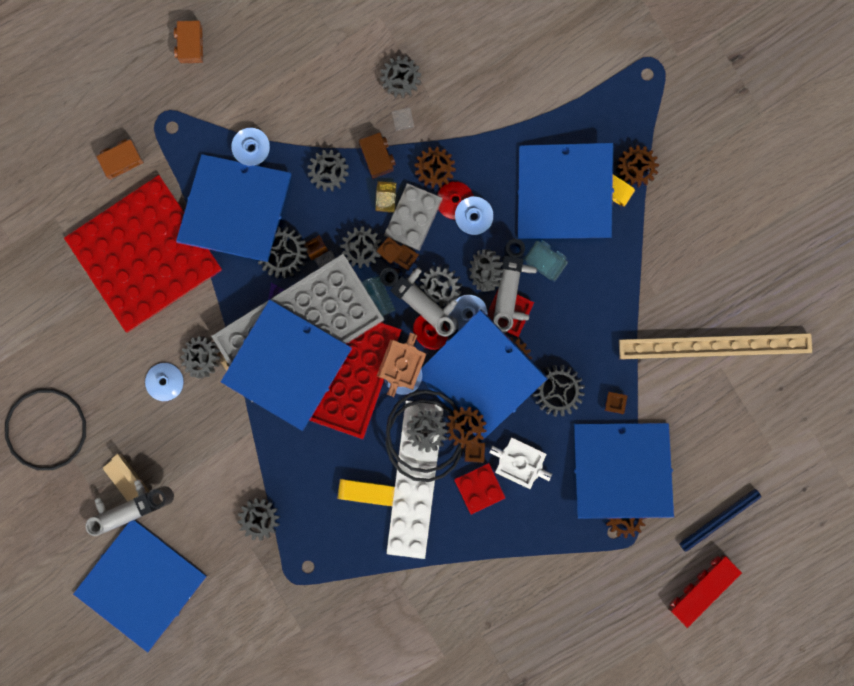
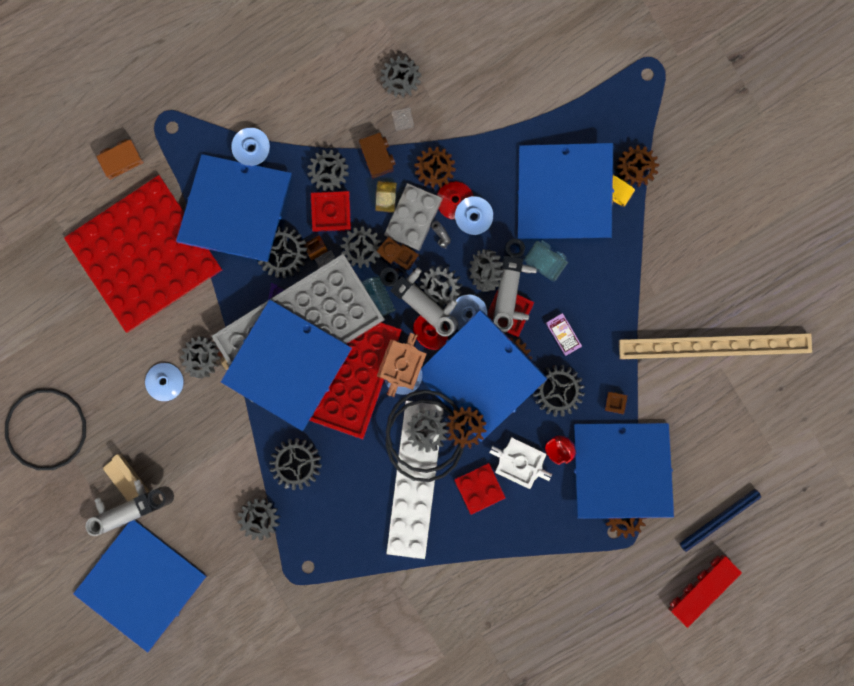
(189, 42): dark orange brick -> none
(291, 447): none -> dark grey gear
(330, 211): none -> red plate
(366, 492): yellow beam -> none
(441, 232): none -> flat silver arm
(475, 453): reddish brown plate -> none
(560, 449): none -> red hair
(563, 334): none -> tile

